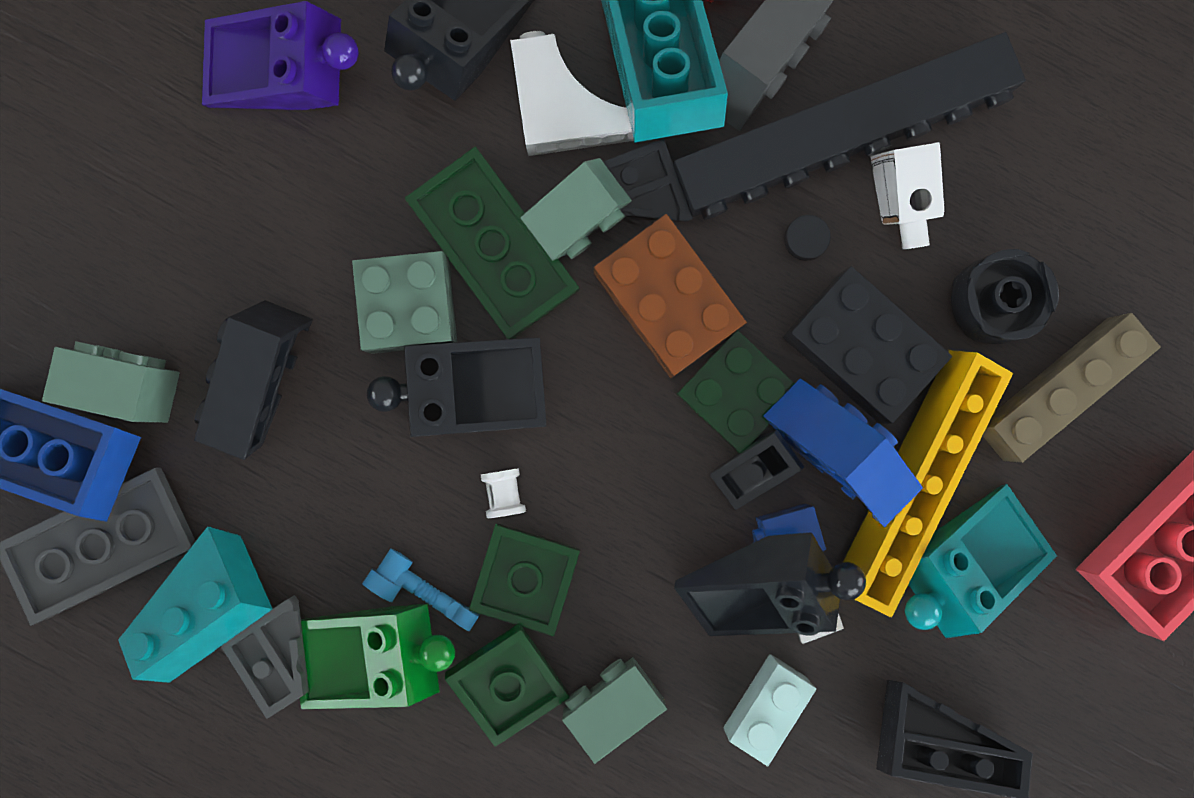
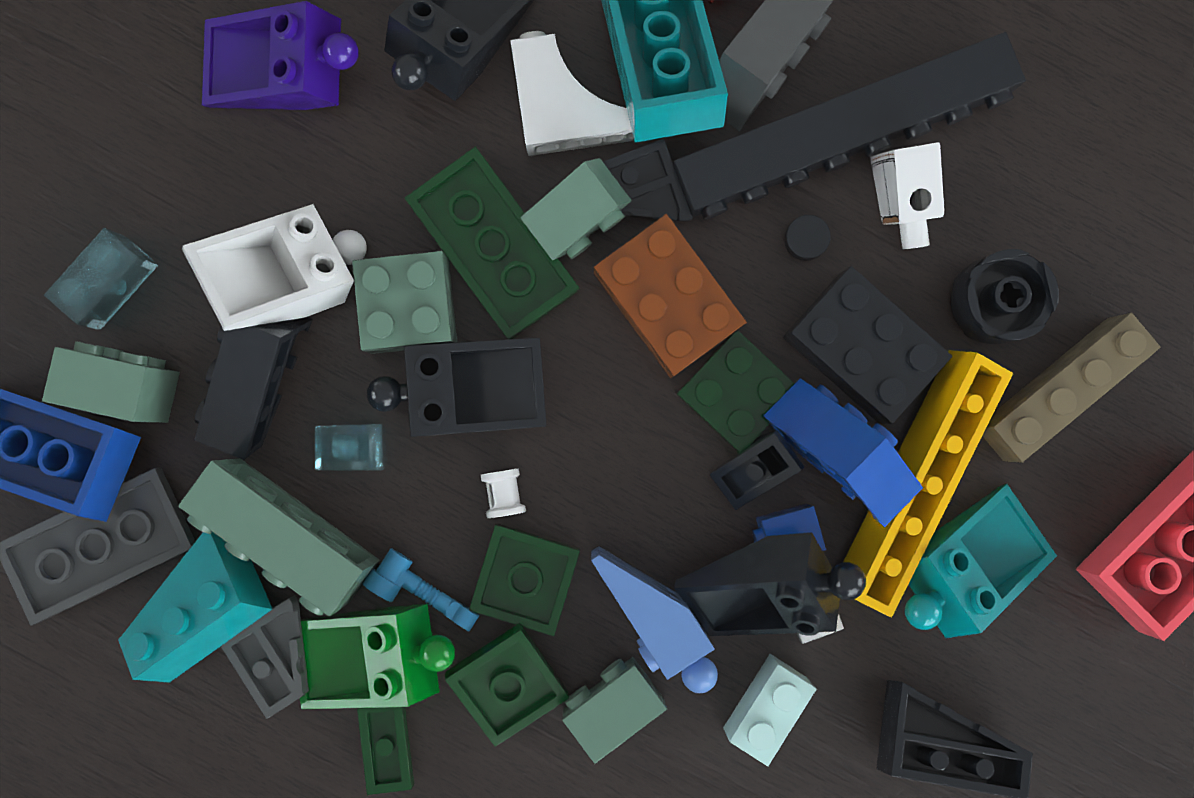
(101, 279): none -> clear light blue brick
(275, 268): none -> white slope
(278, 535): none -> sand green brick
(350, 447): none -> clear light blue slope
(385, 749): none -> dark green plate
(666, 626): none -> medium blue slope

